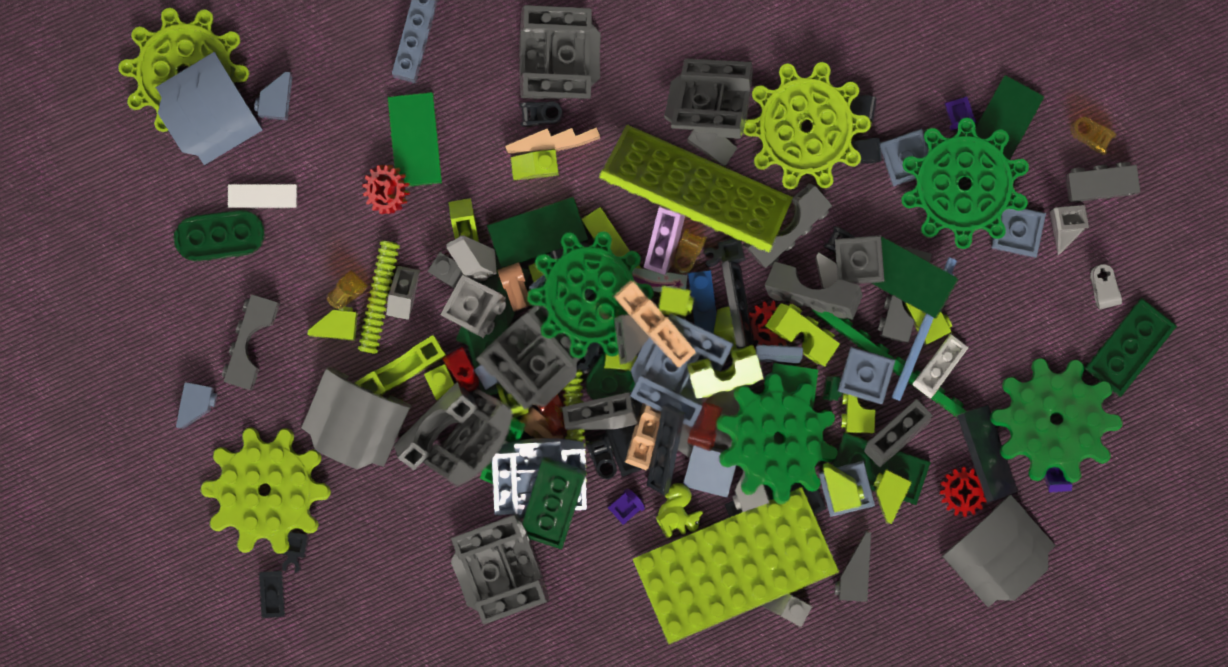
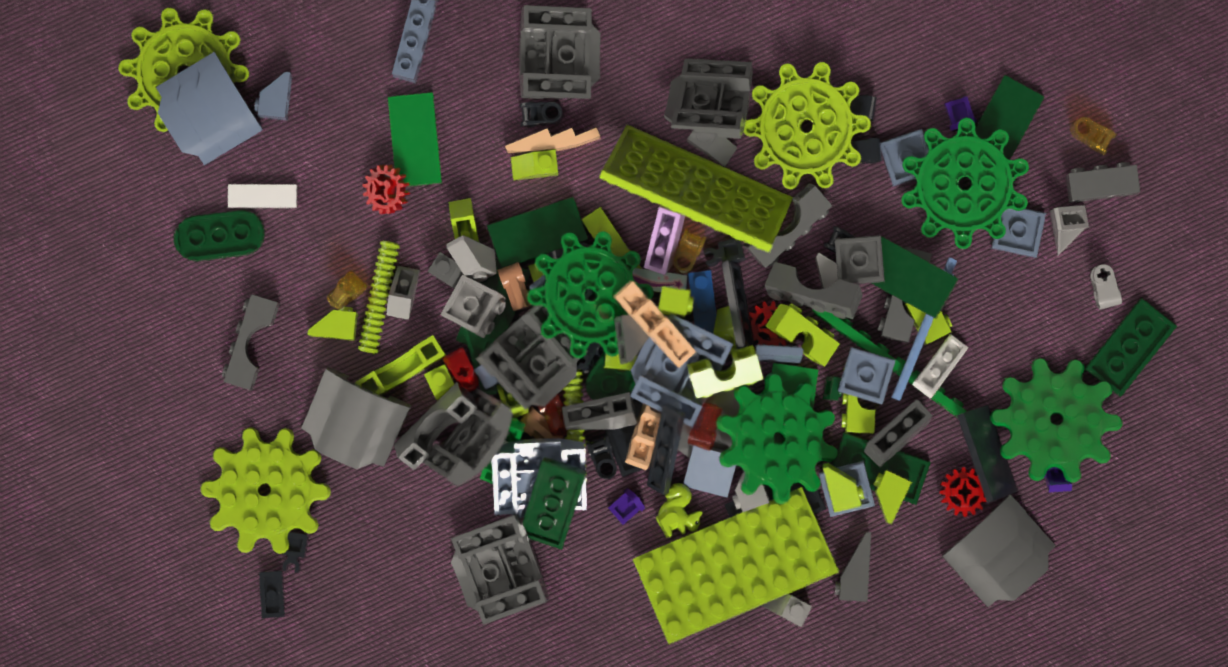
(195, 403): sand blue slope -> none

